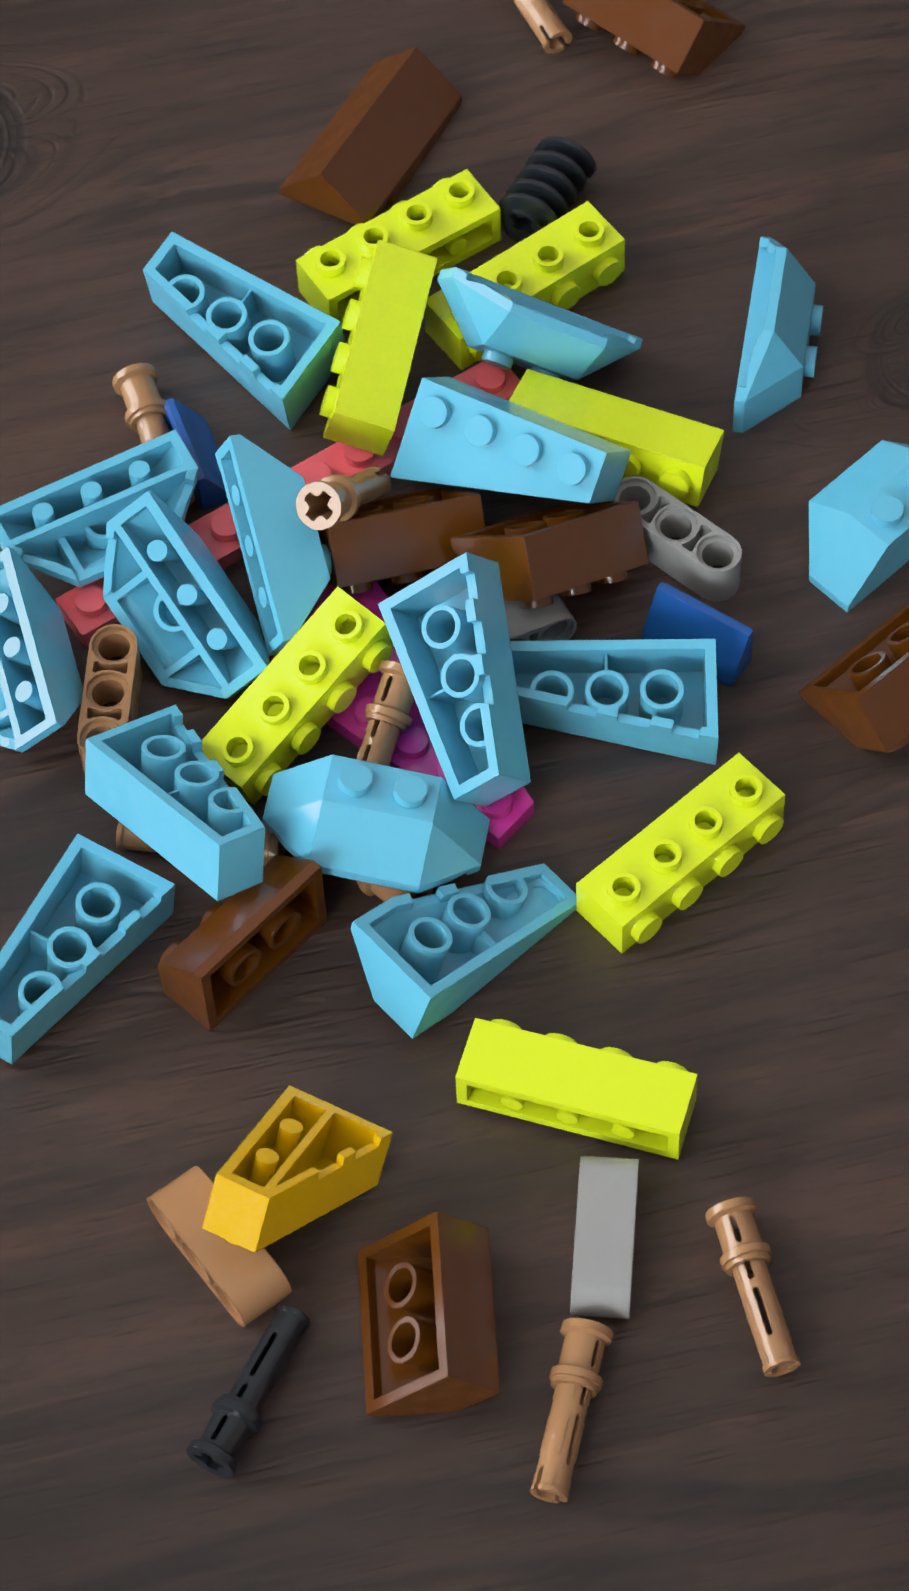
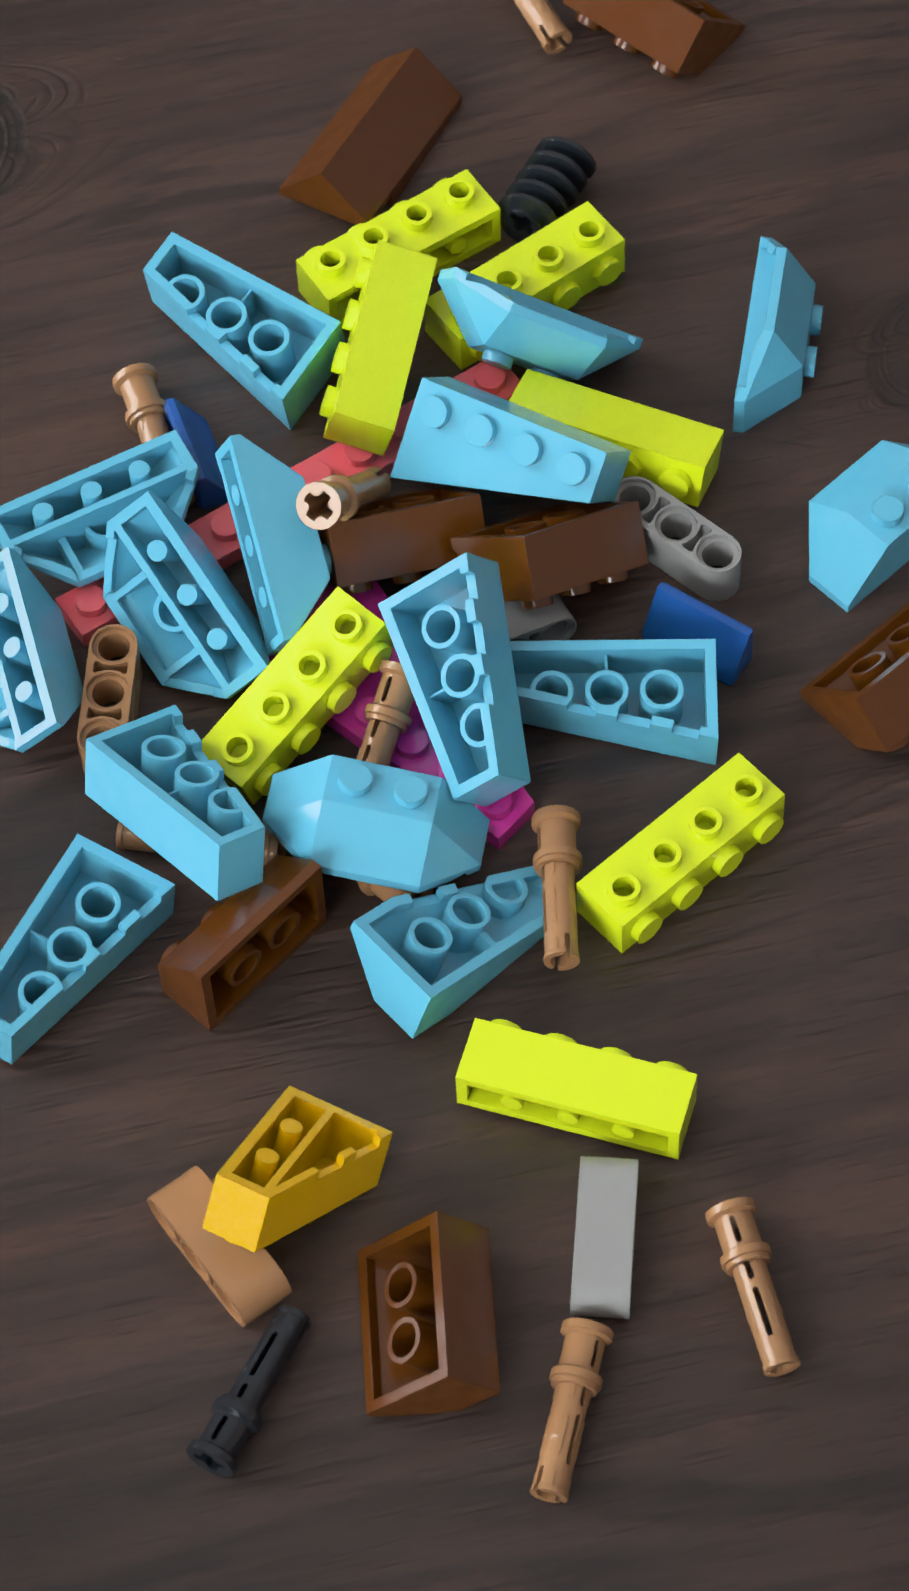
(557, 865): none -> medium nougat pin

